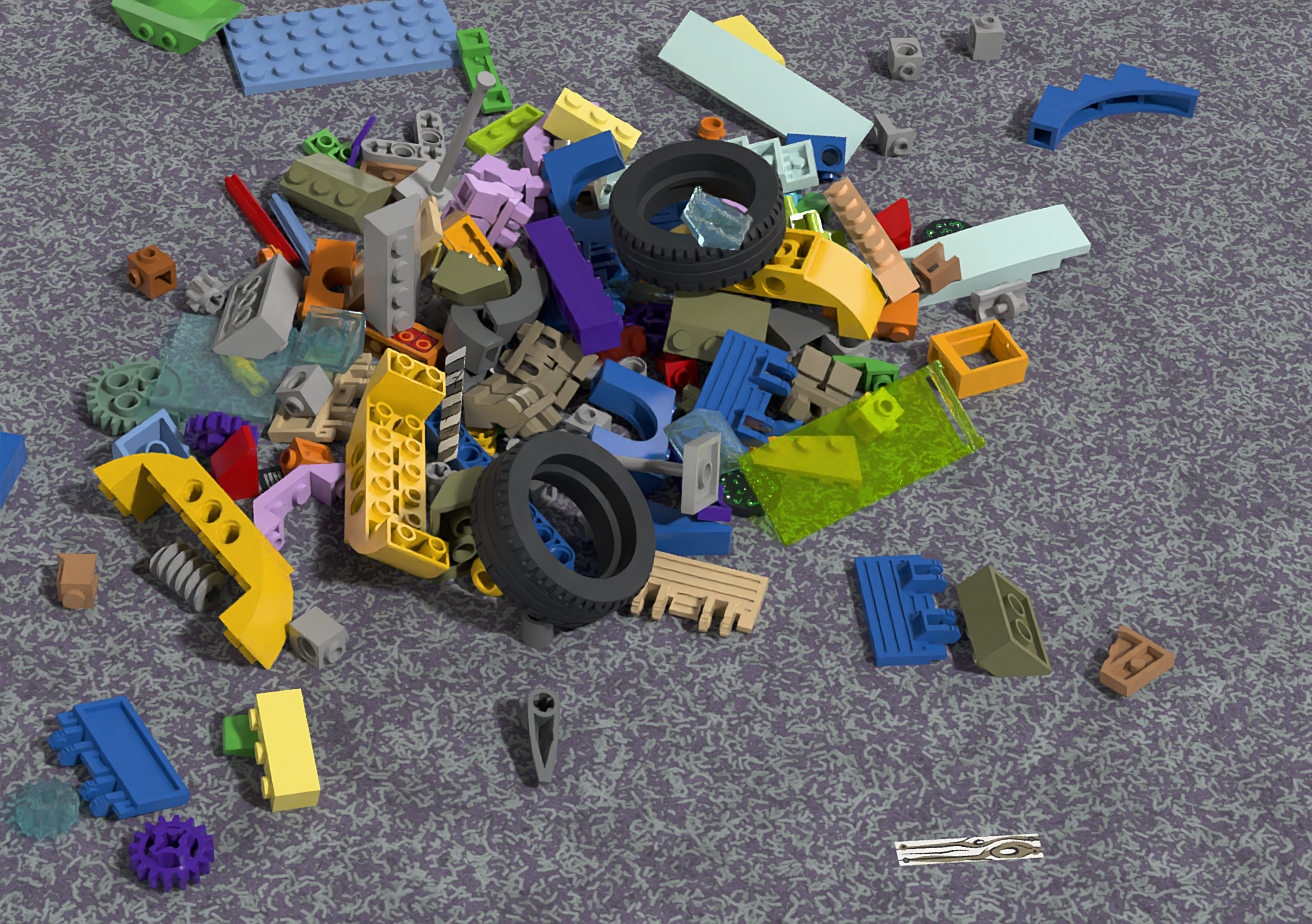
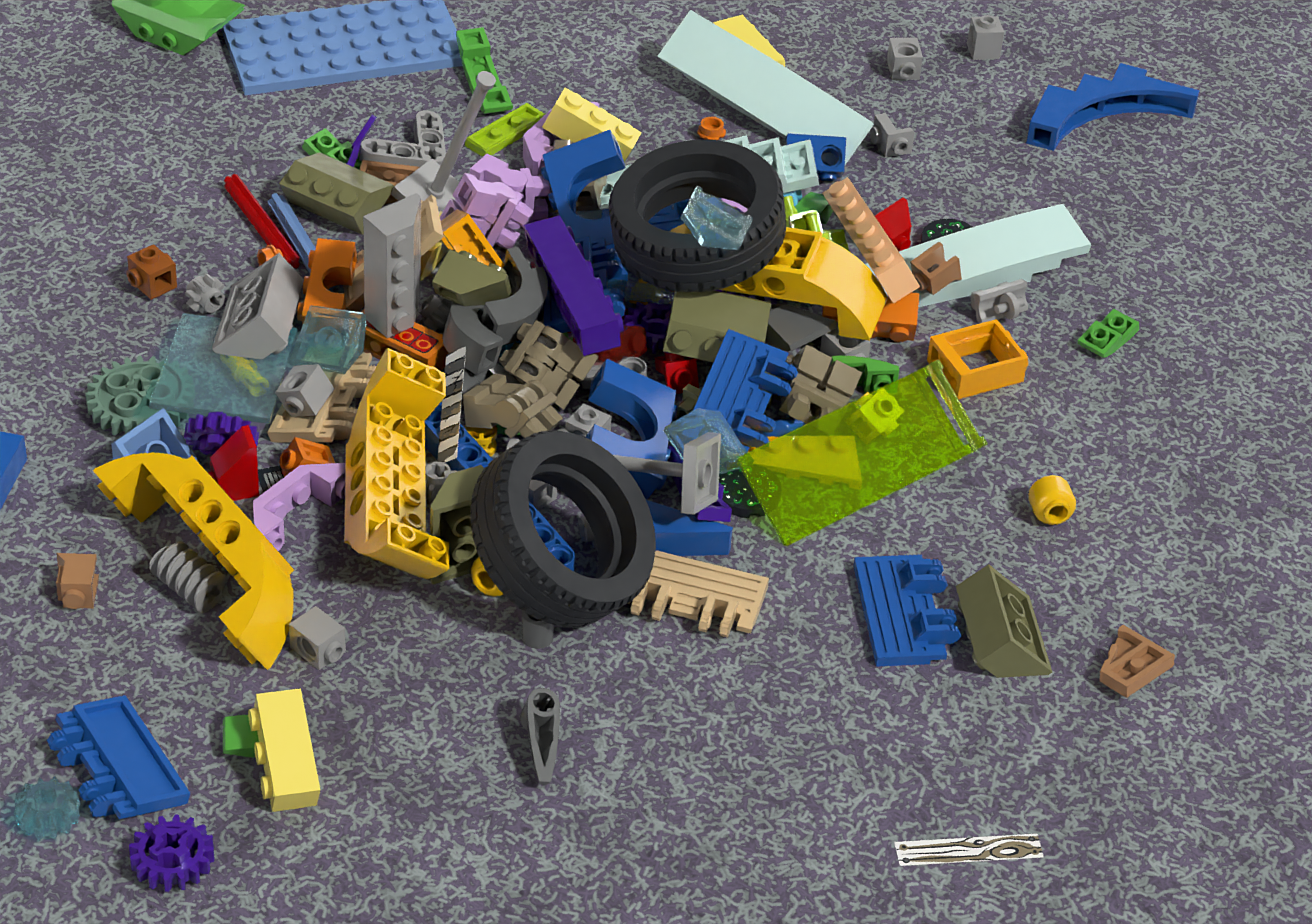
(1052, 500): none -> yellow head
(1110, 334): none -> bright green slope

